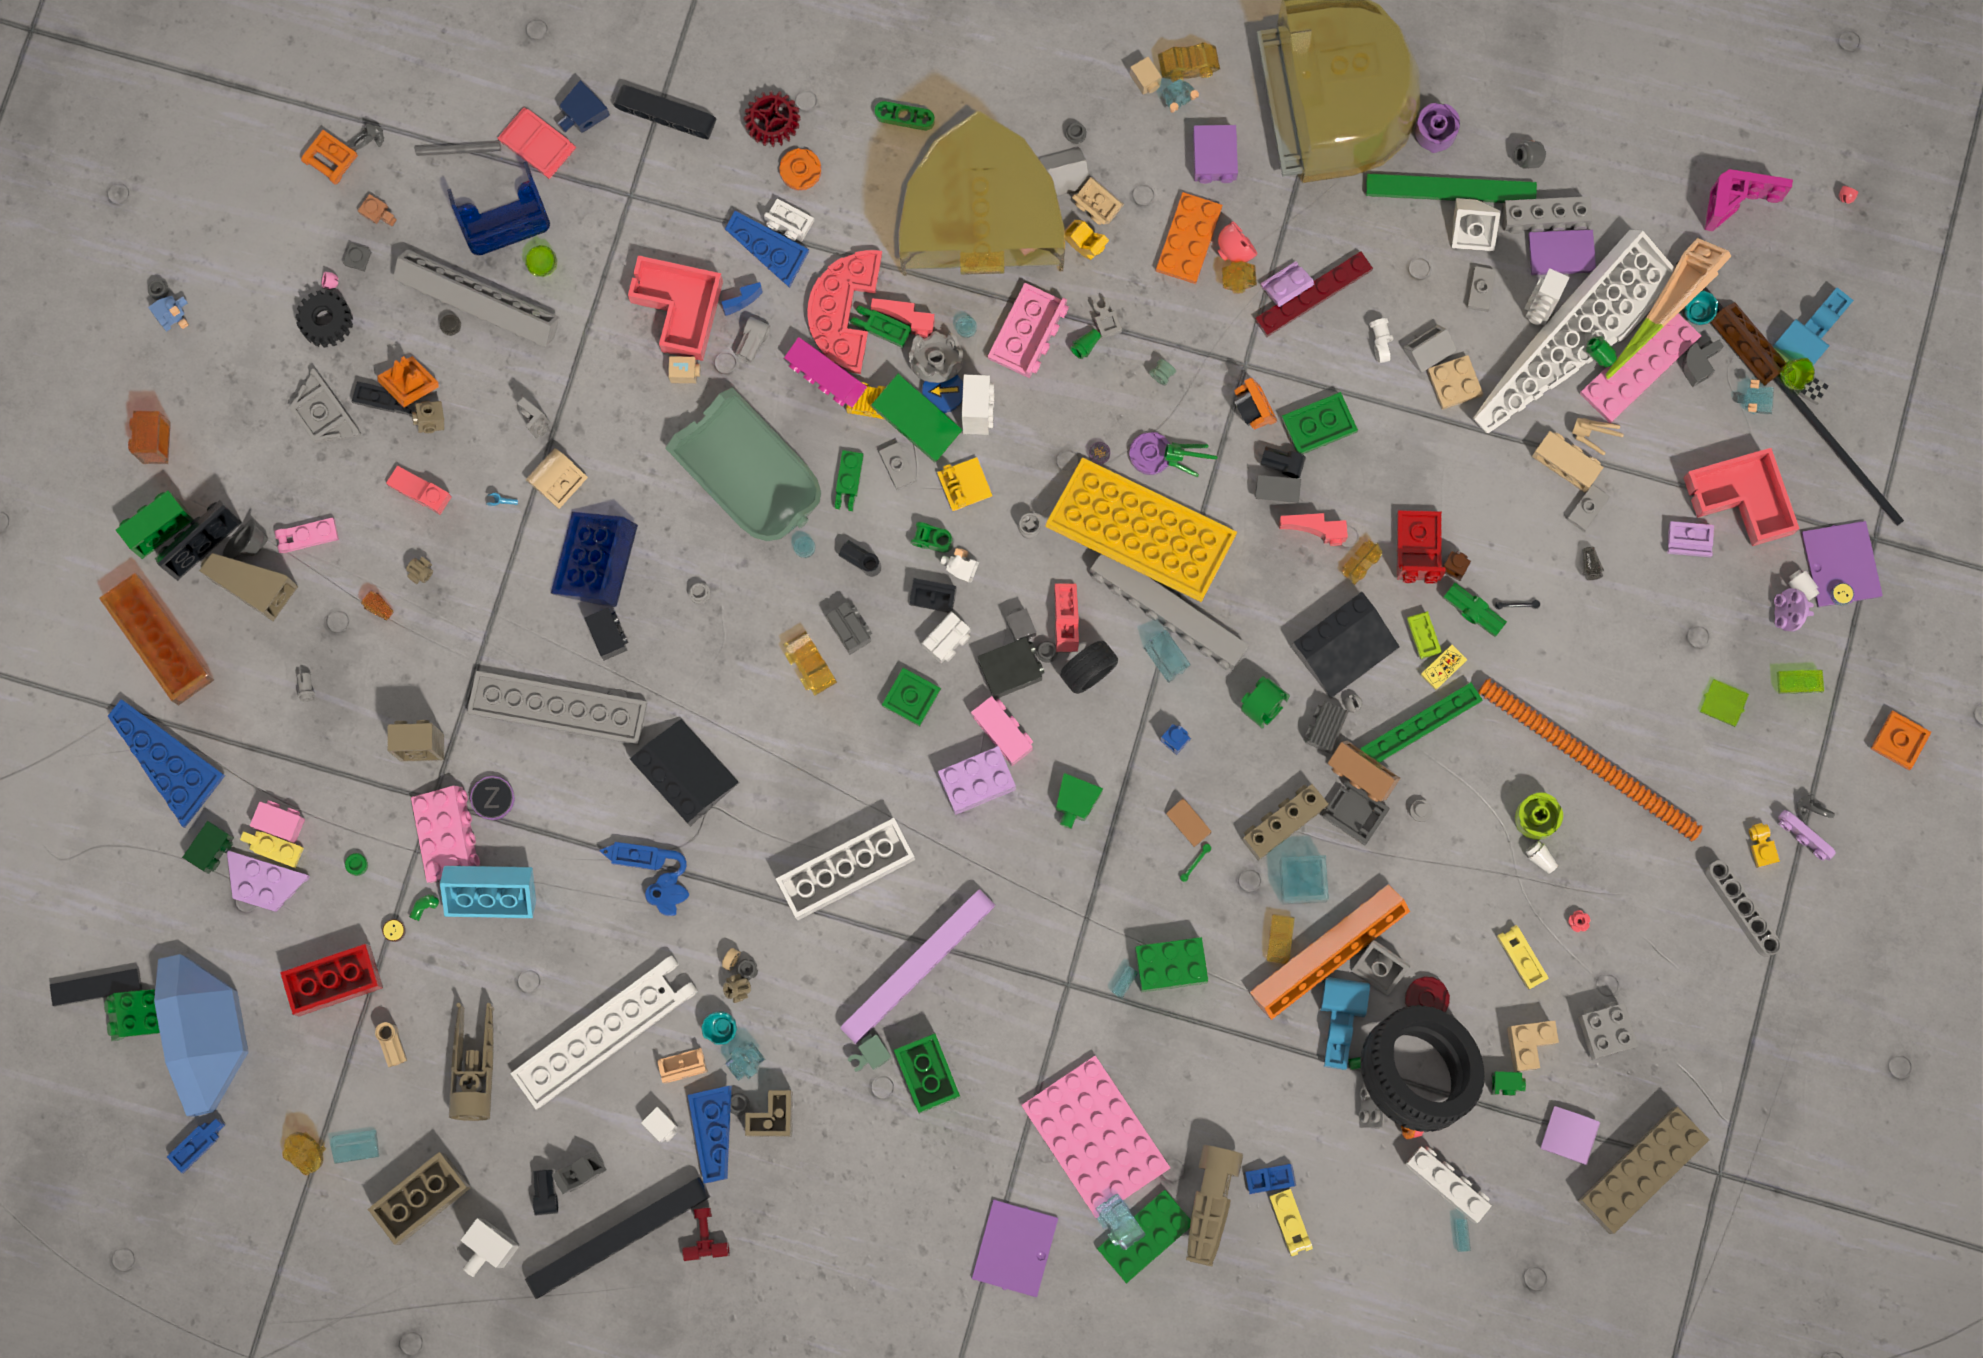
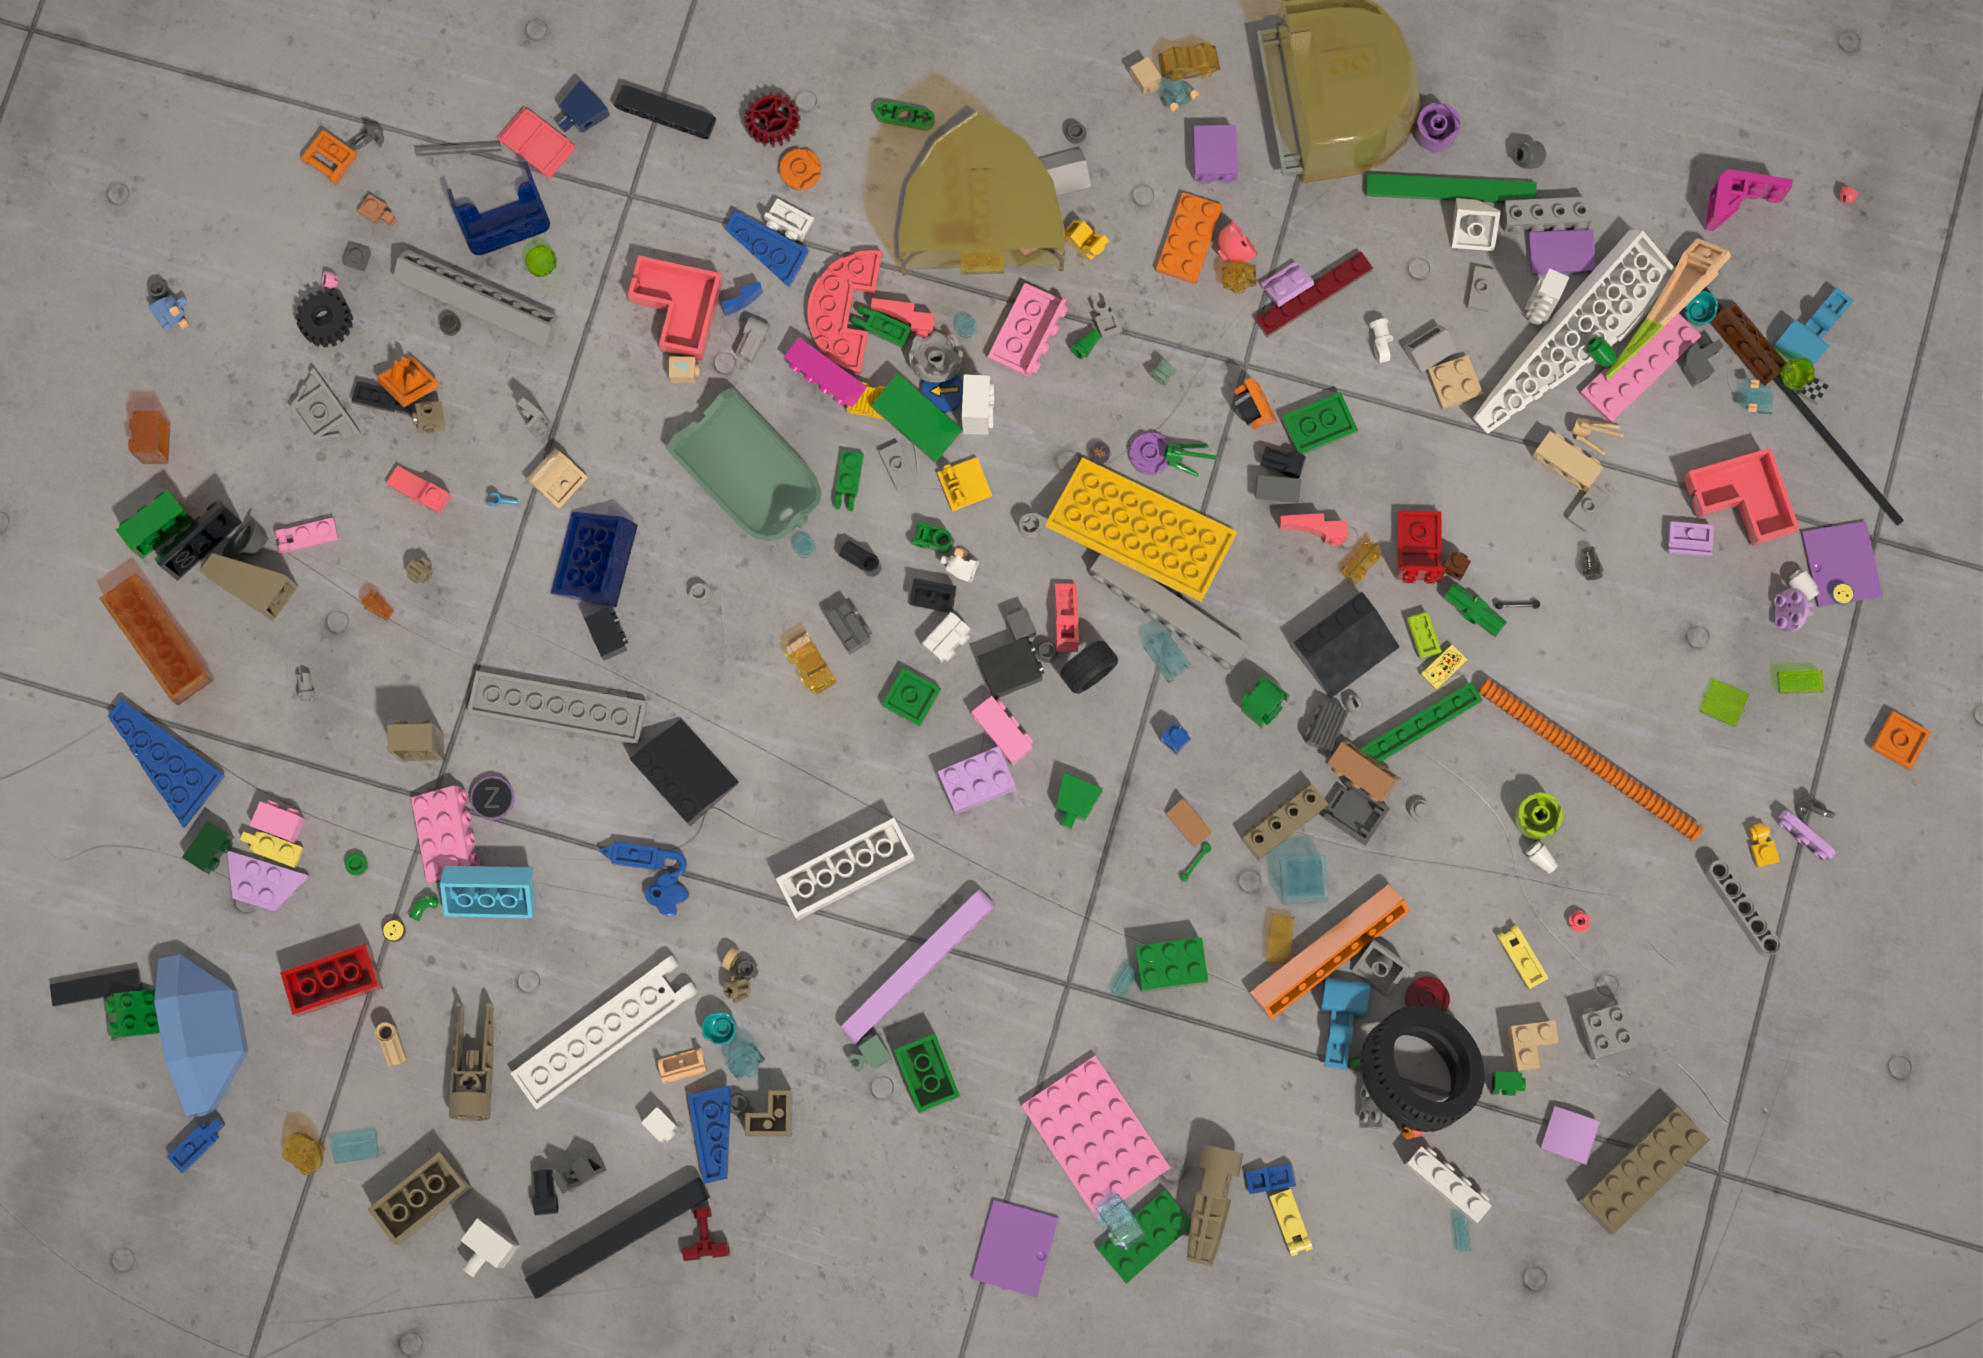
(1098, 202): tan bracket -> none

